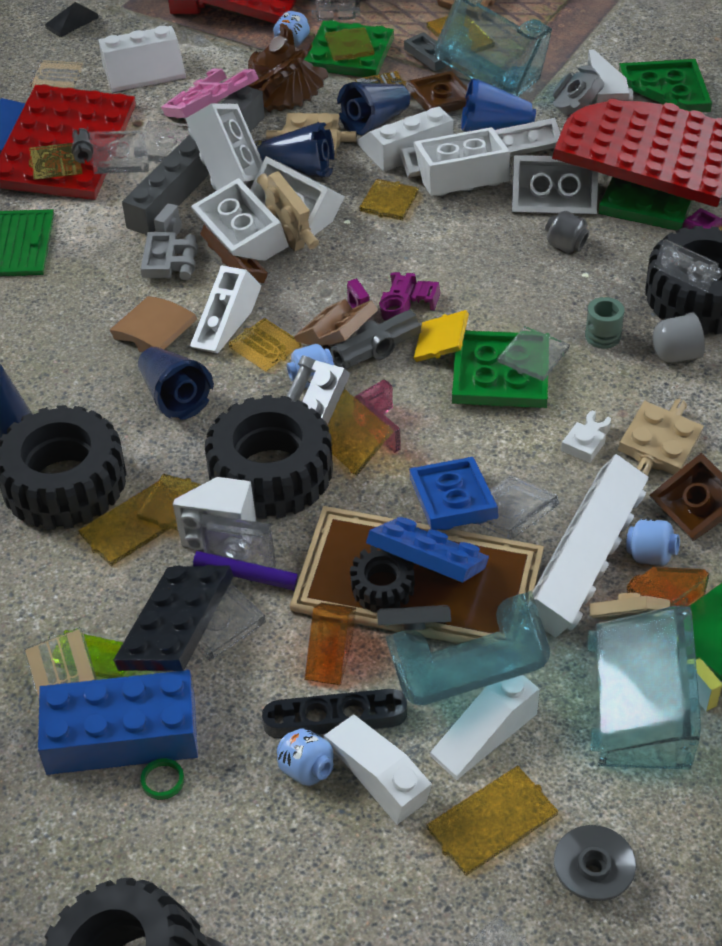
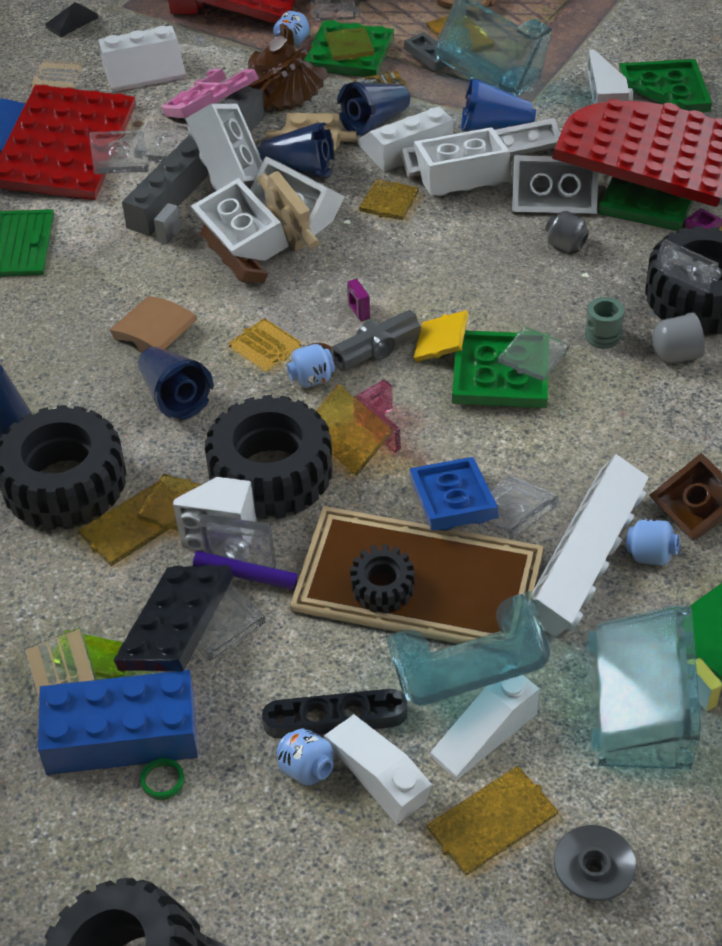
(53, 161): clear yellow piece -> none
(82, 147): dark grey pin -> none
(160, 257): light grey plate -> none
(226, 308): white slope -> none
(324, 388): light grey plate -> none
(329, 643): clear orange slope -> none
(335, 323): medium nougat slope -> none
(406, 289): magenta piece -> none
(414, 617): dark grey plate -> none
(428, 549): blue plate -> none
(439, 90): reddish brown tile -> none
(577, 90): light grey plate -> none
(587, 439): white plate -> none
(626, 605): tan plate -> none
(660, 437): tan plate -> none
(678, 585): clear orange slope -> none

